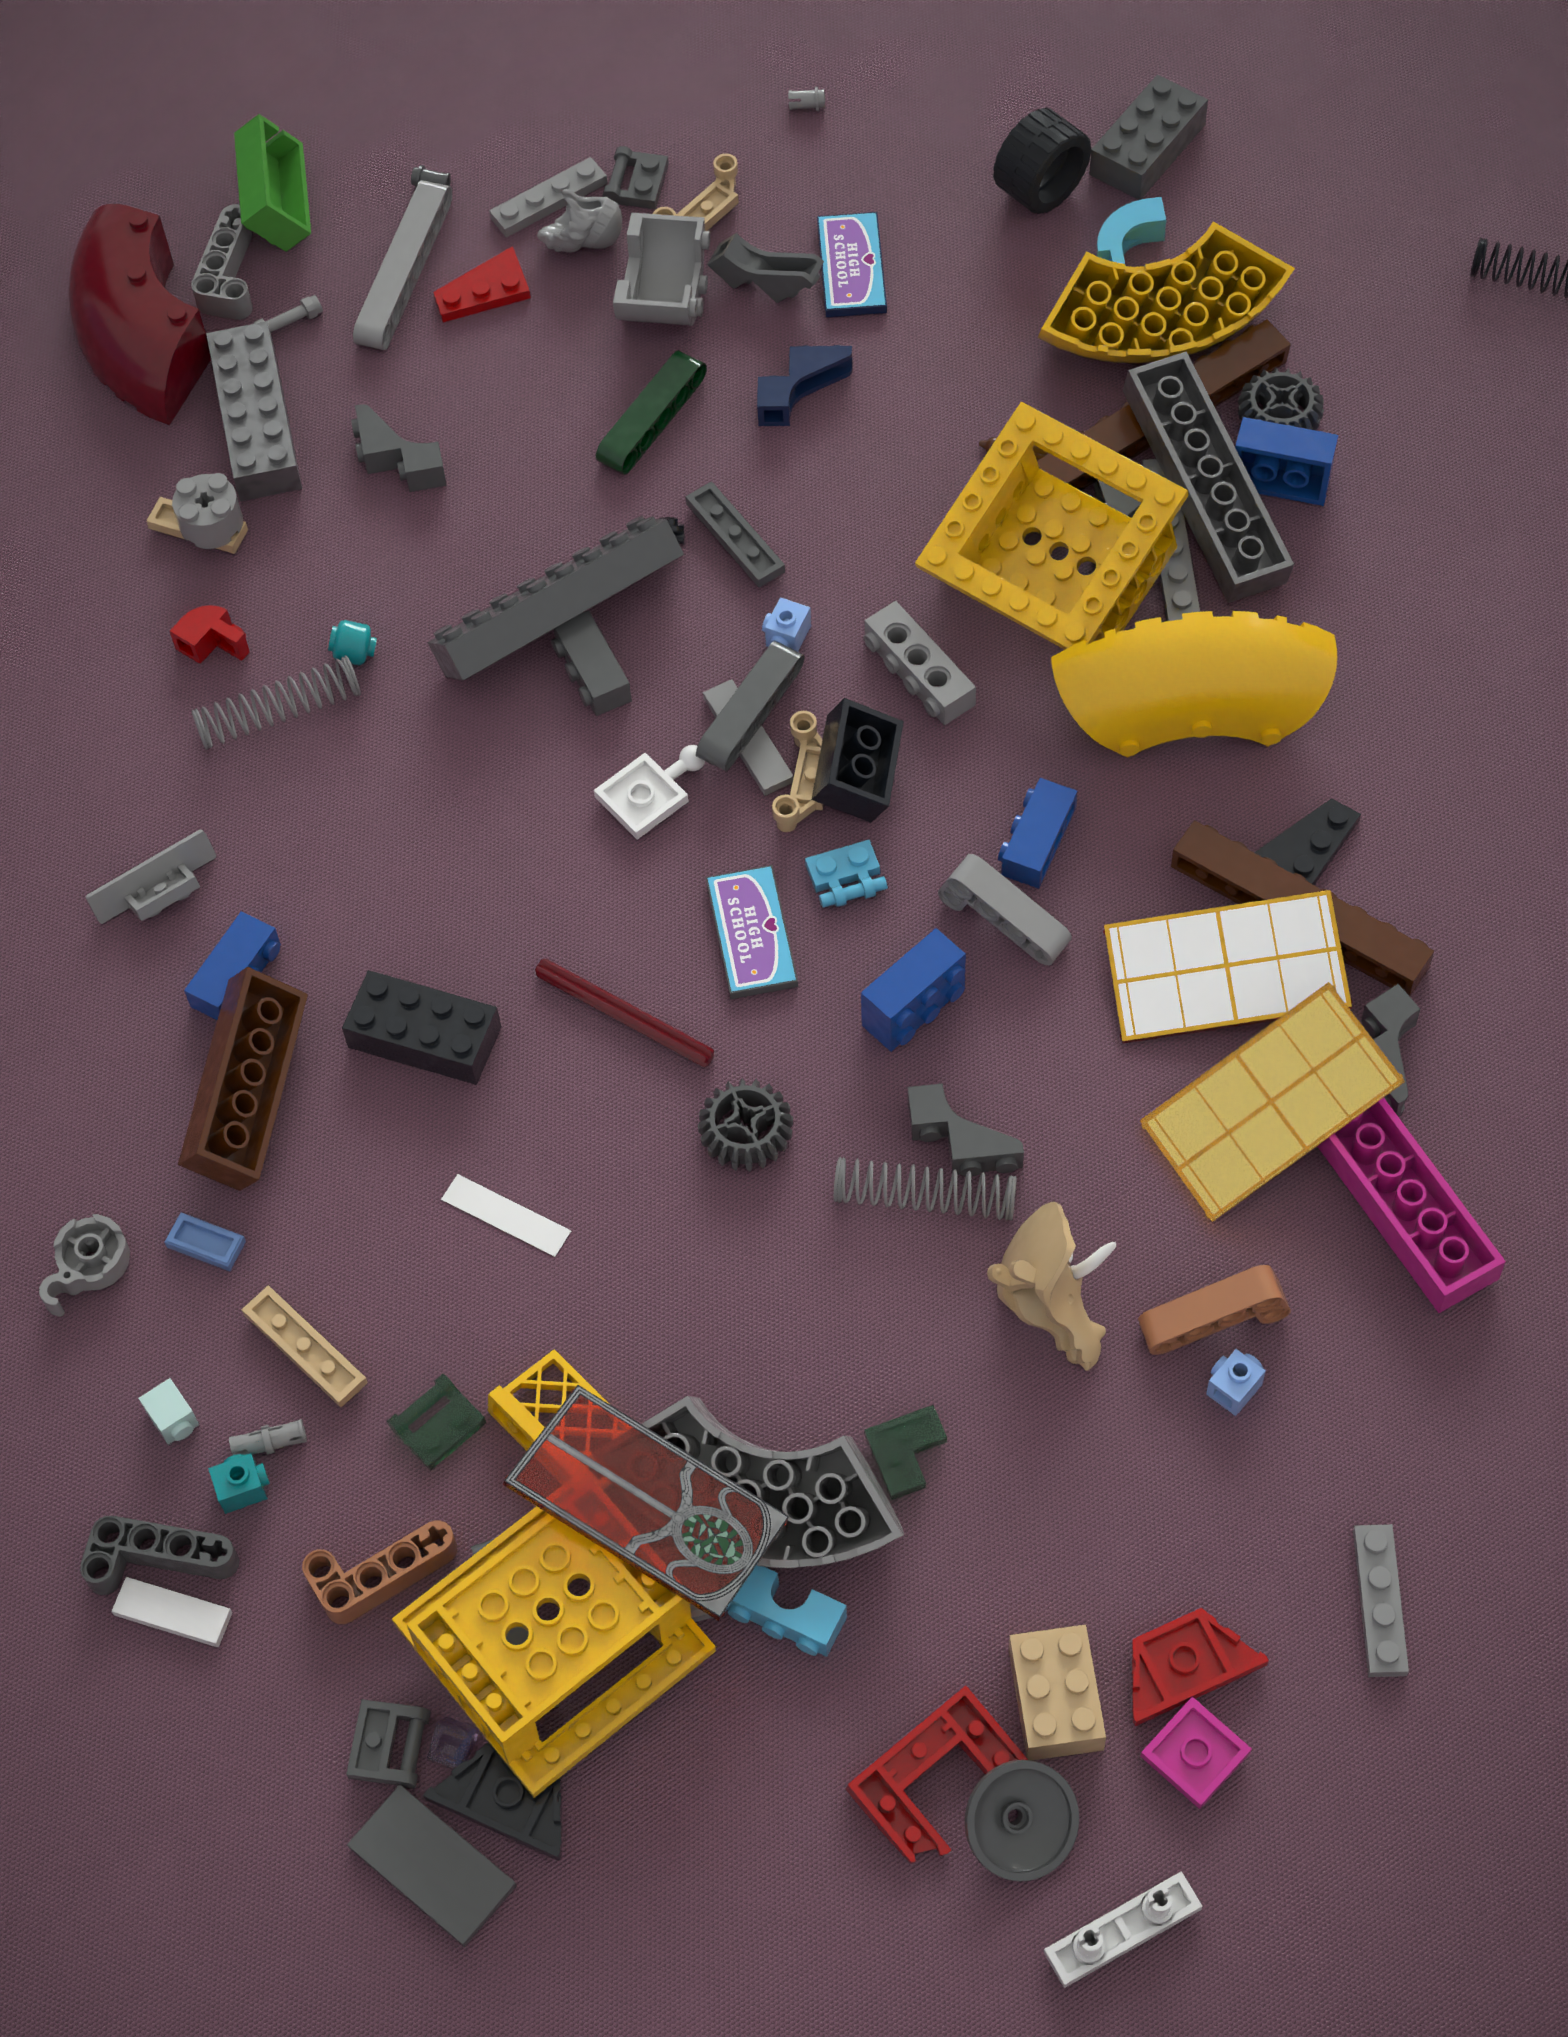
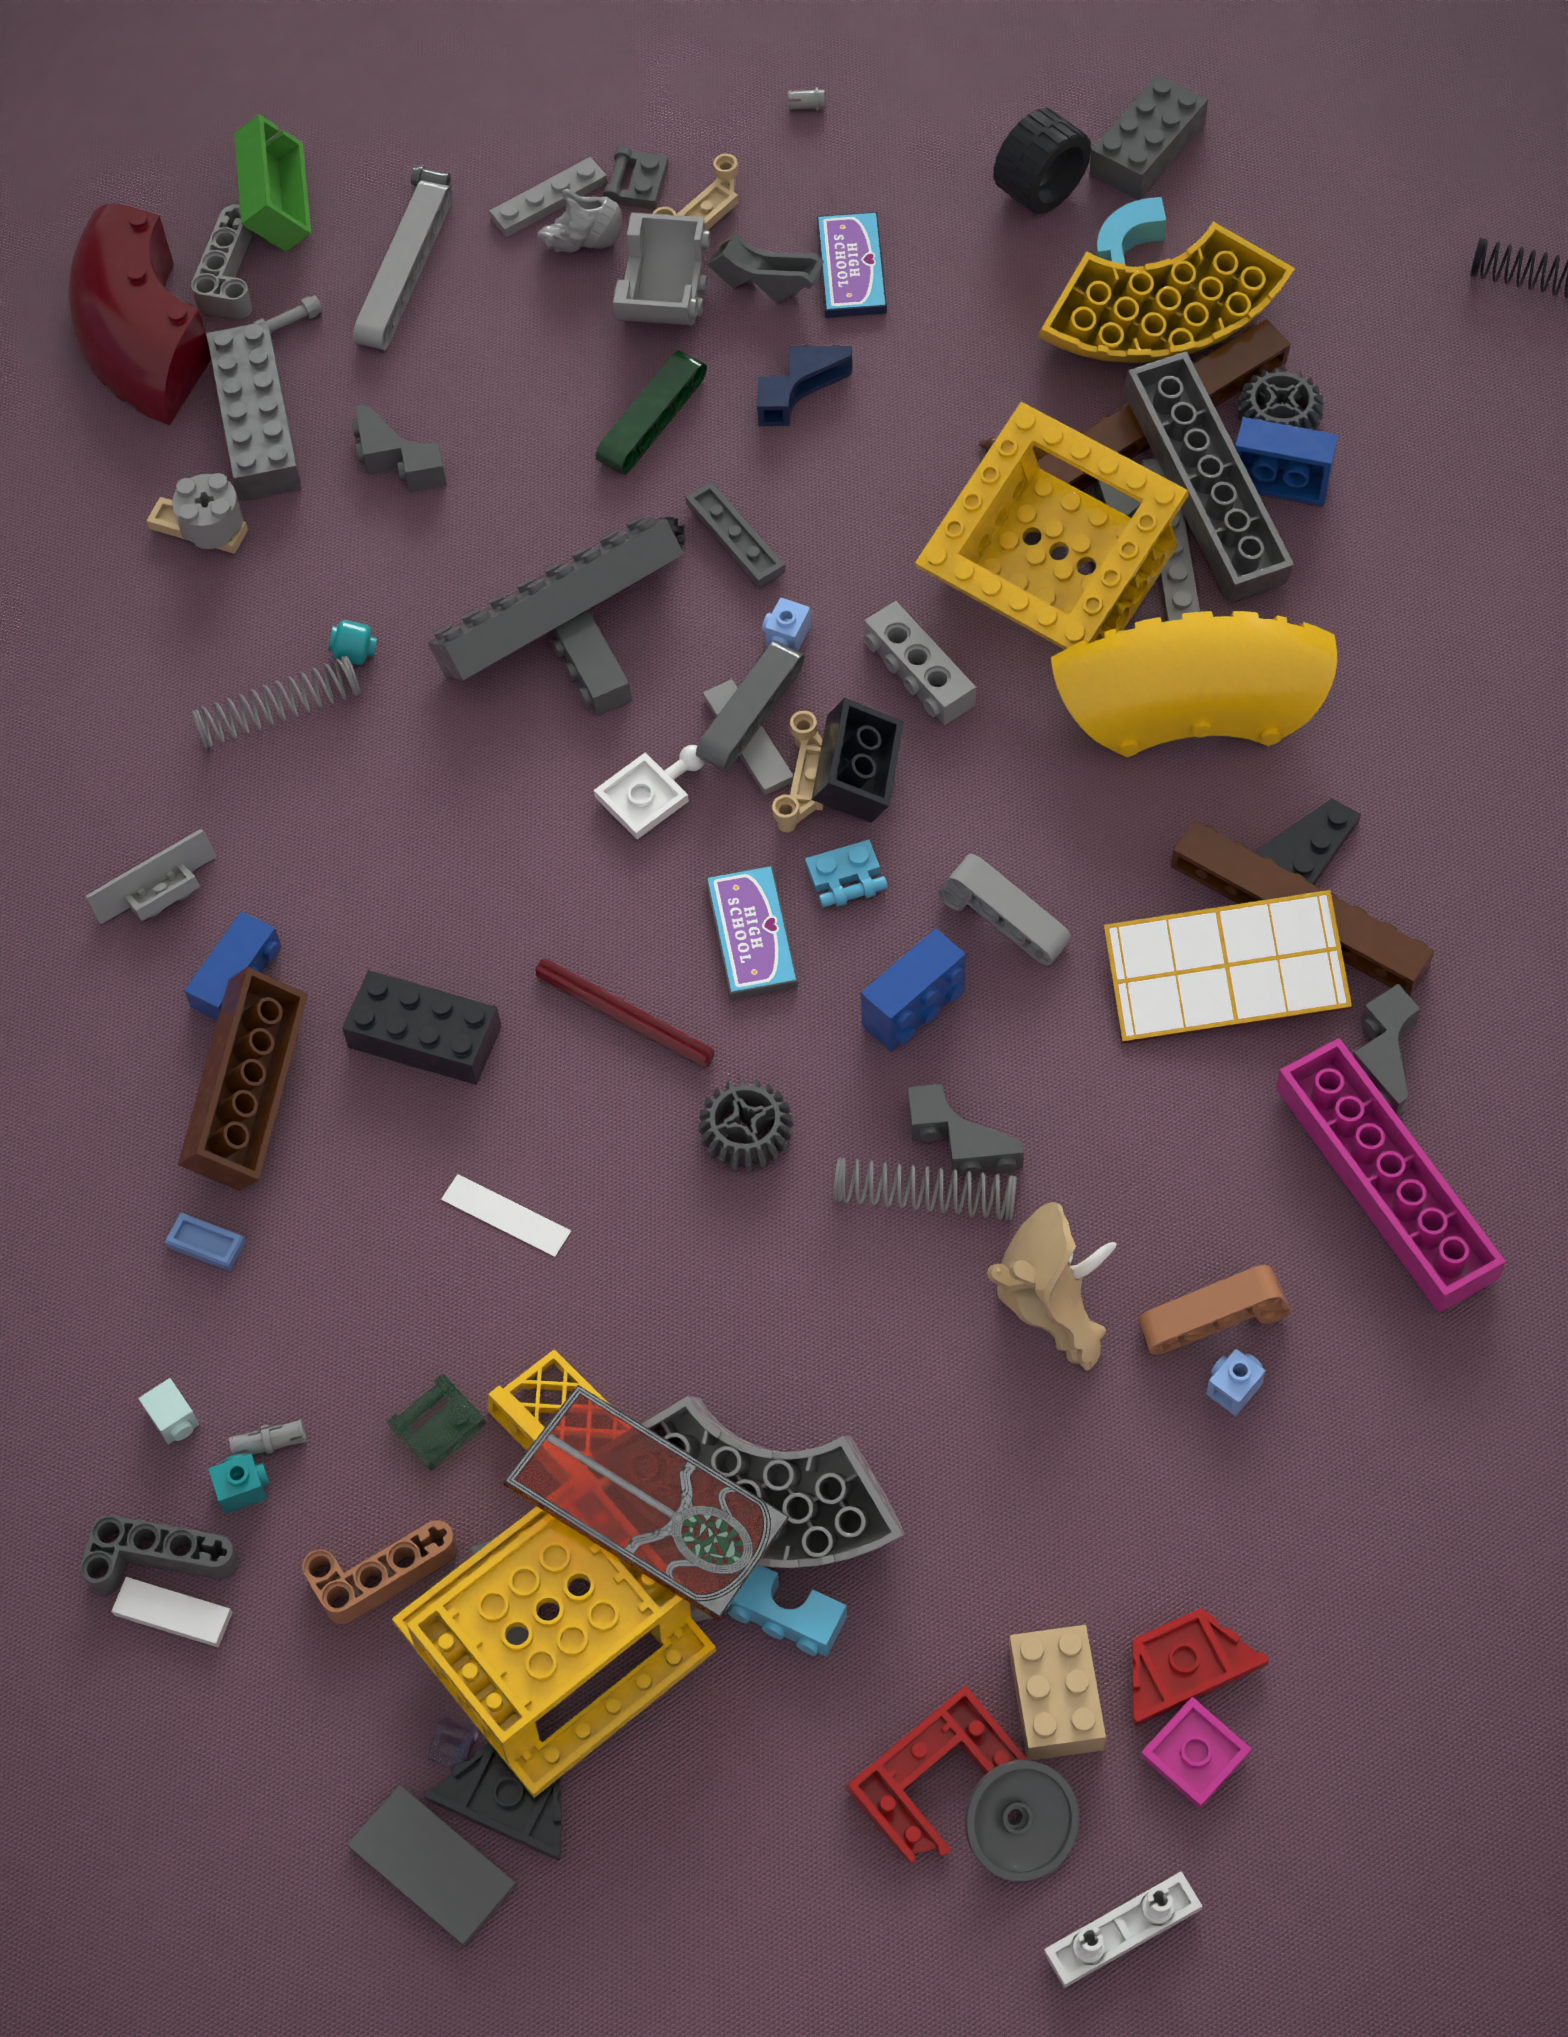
(85, 1272): light grey piece -> none
(206, 629): red brick -> none
(304, 1346): tan plate -> none
(375, 1743): dark grey plate -> none
(483, 288): red wing -> none
(897, 1442): clear green plate -> none
(1037, 832): blue brick -> none
(1271, 1101): clear yellow piece -> none
(1380, 1601): light grey plate -> none

